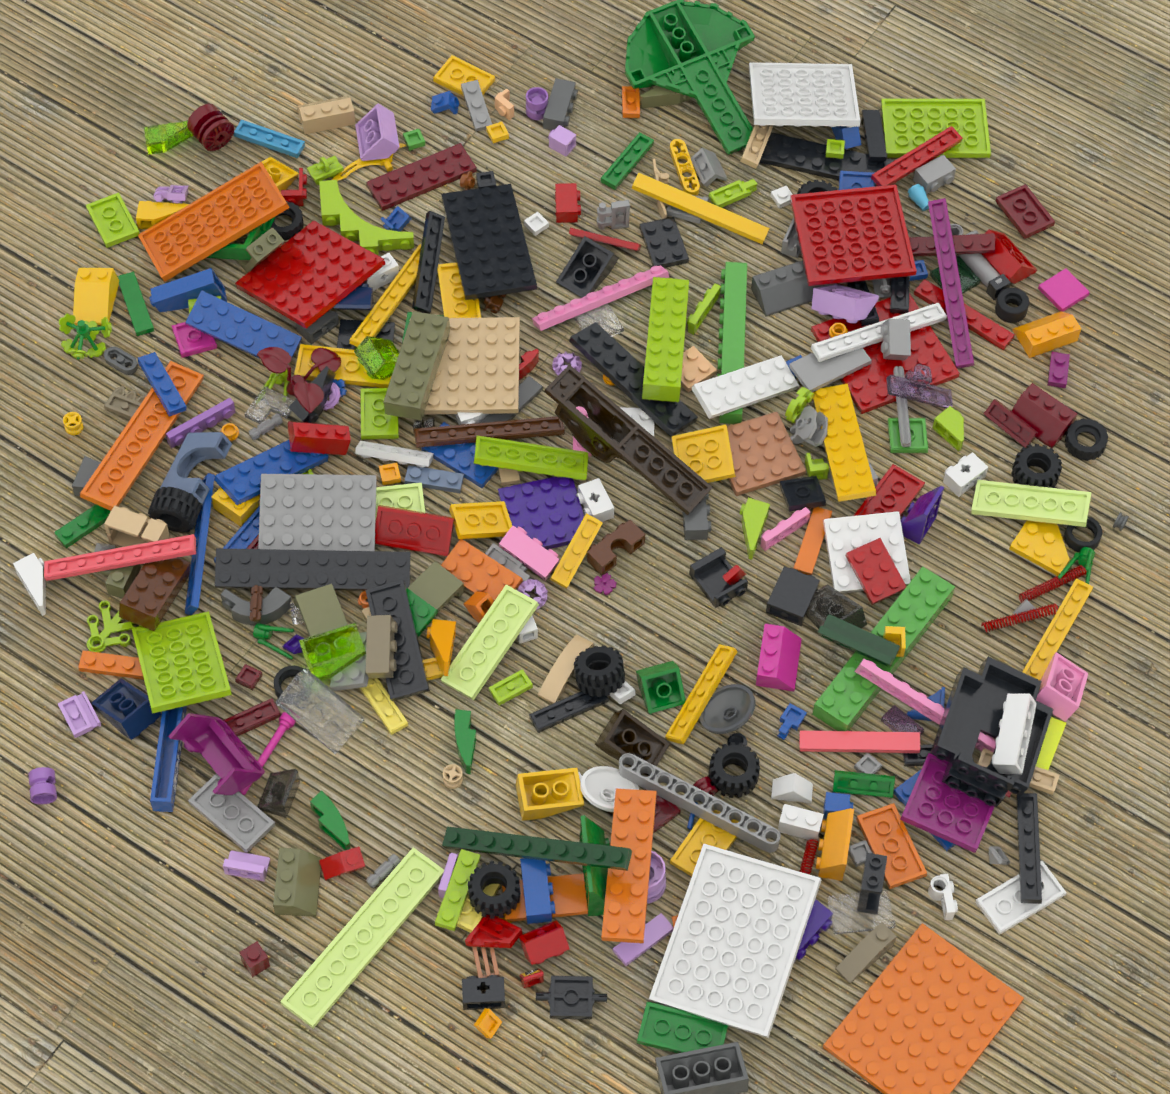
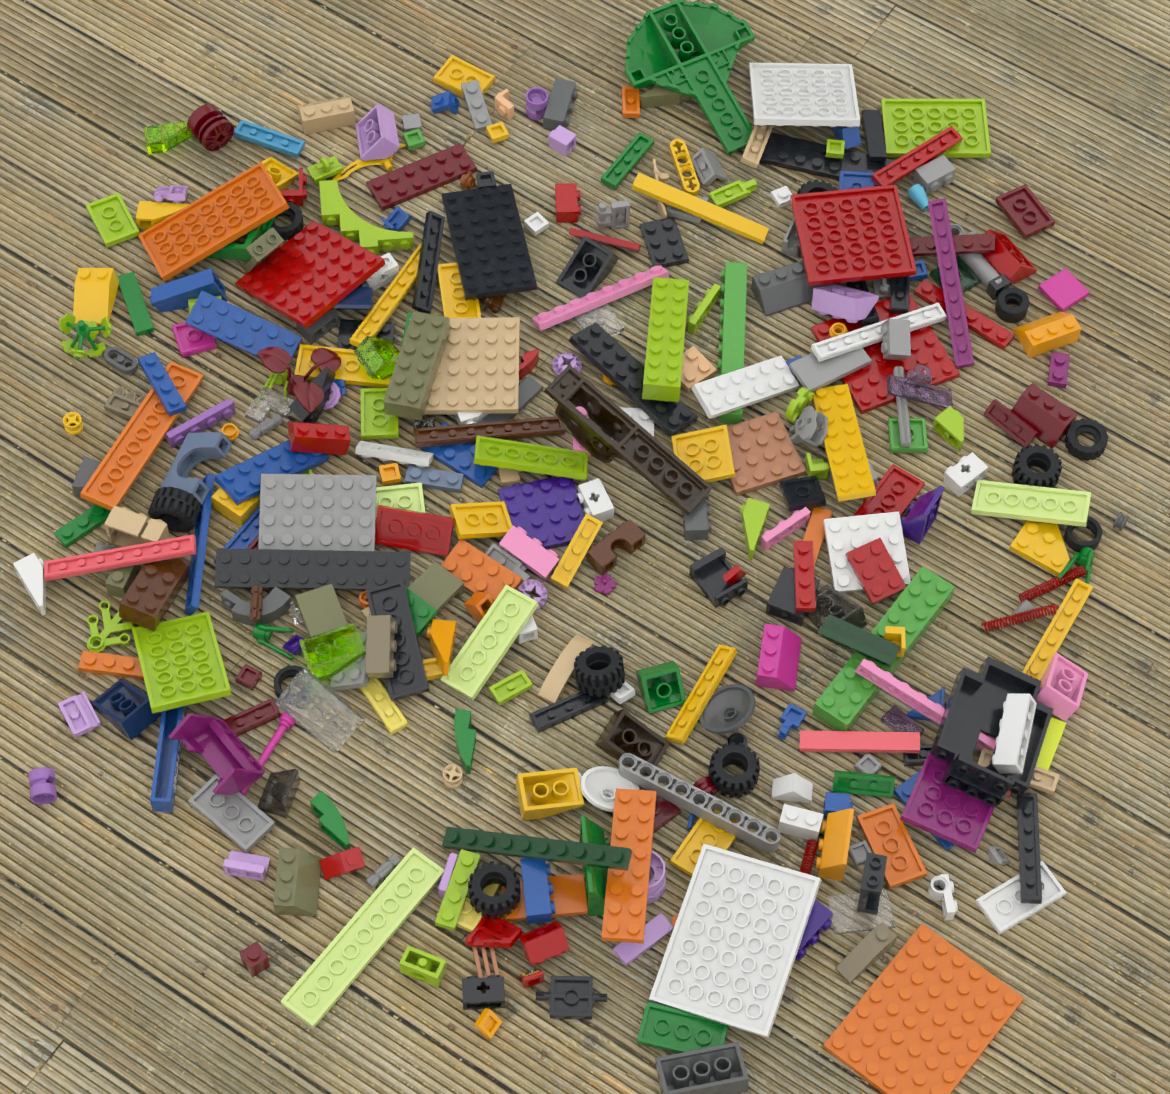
(411, 122): none -> light grey tile
(423, 966): none -> lime brick
(804, 576): none -> plate

